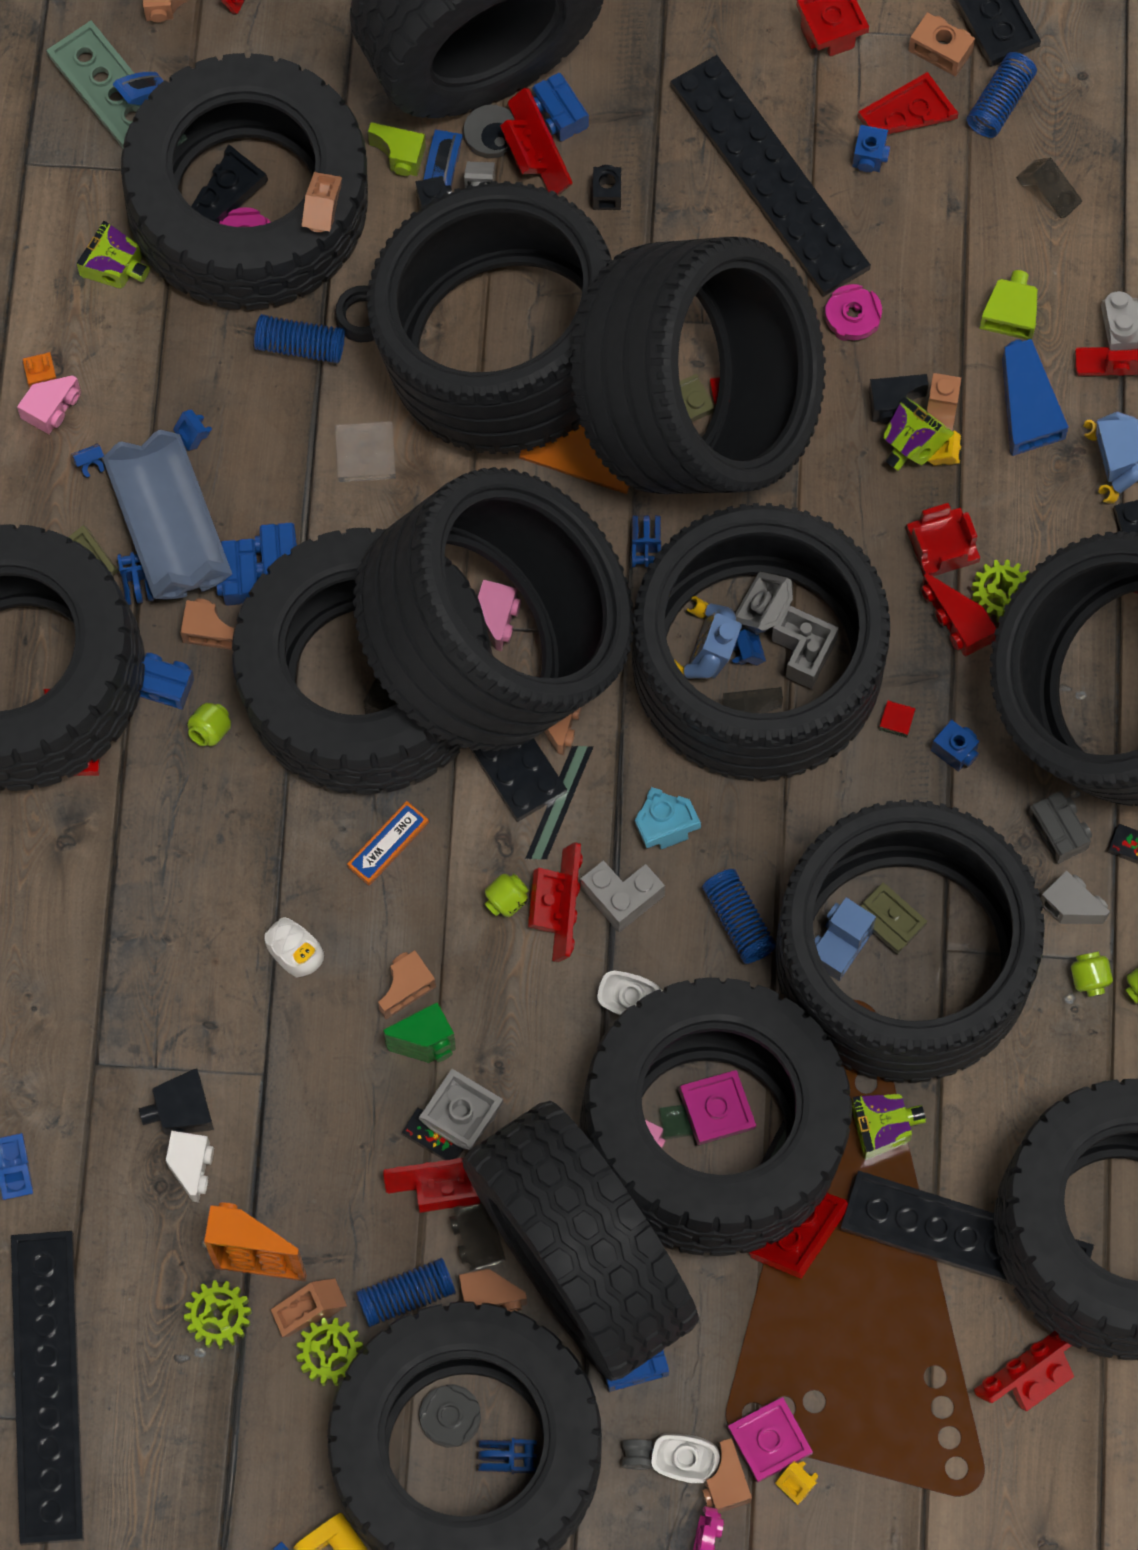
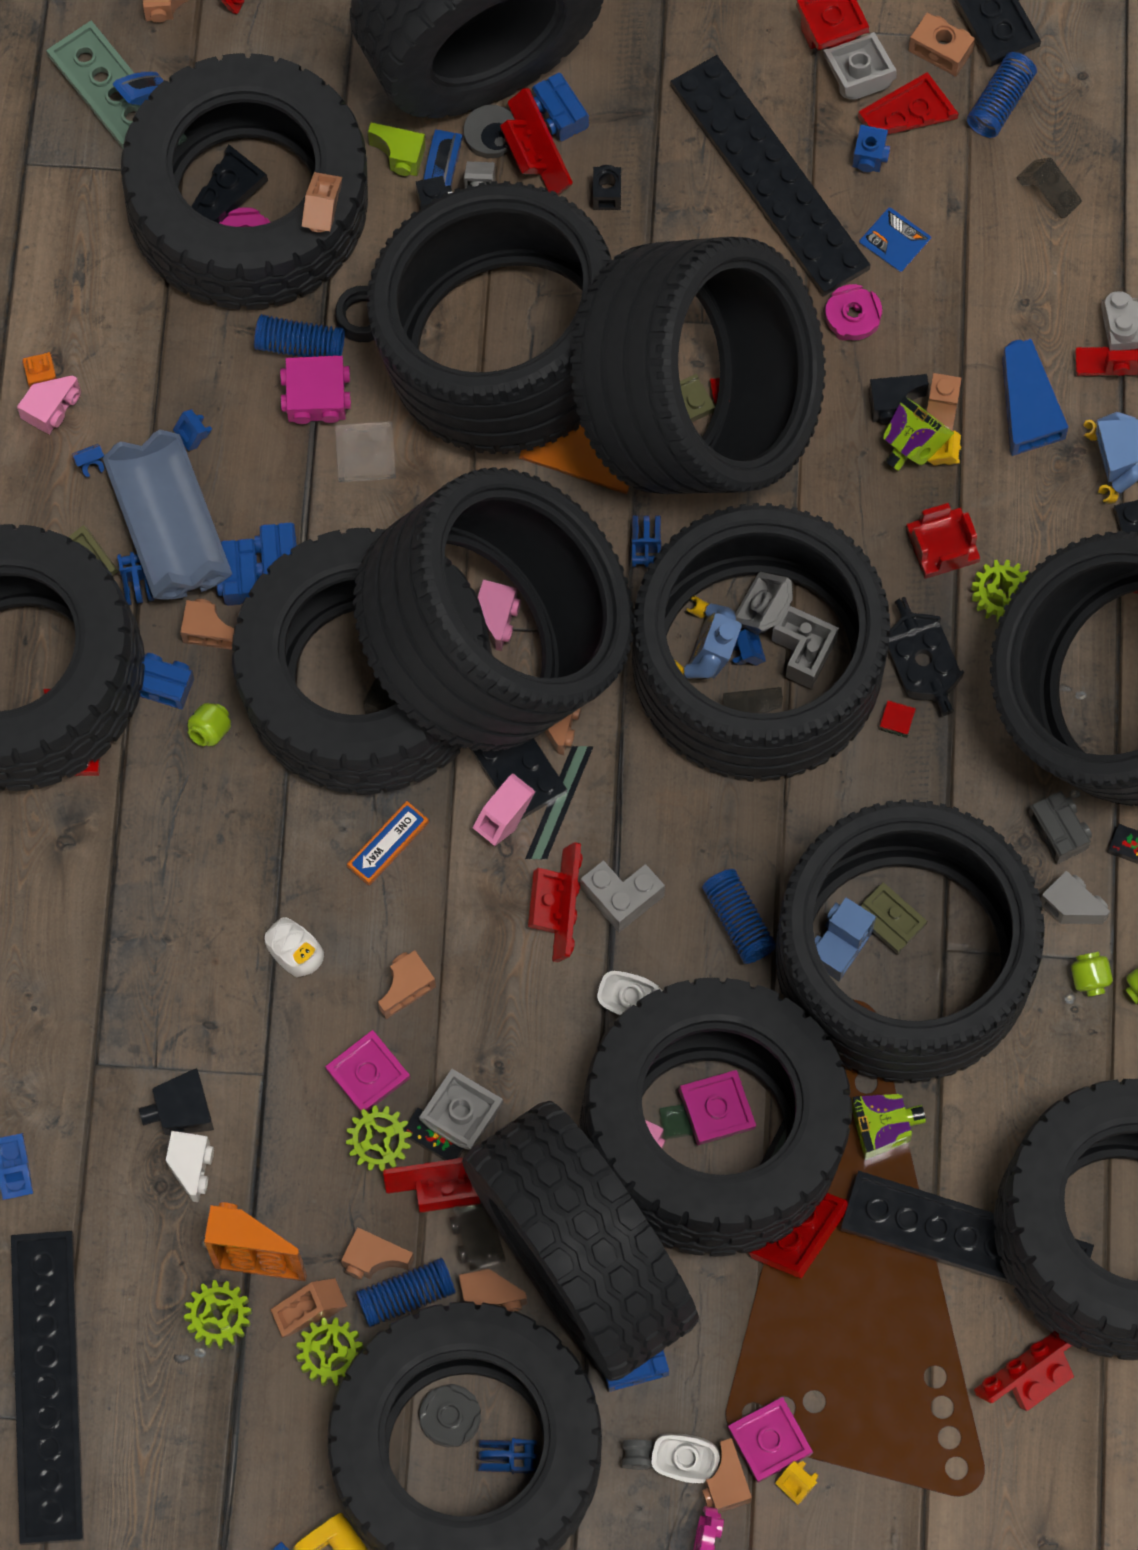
(112, 258): torso -> none
(315, 389): none -> dark pink brick
(367, 1072): none -> dark pink plate
(371, 1253): none -> nougat arch
(391, 1131): none -> lime gear
(422, 1036): green slope -> none
(504, 810): none -> bright pink slope
(506, 895): lime head -> none
(666, 819): medium azure plate -> none
(861, 67): none -> light grey slope
(895, 239): none -> blue sticker
(923, 635): none -> black plate
(956, 745): blue brick -> none
(965, 619): red slope -> none
(1012, 307): lime torso -> none

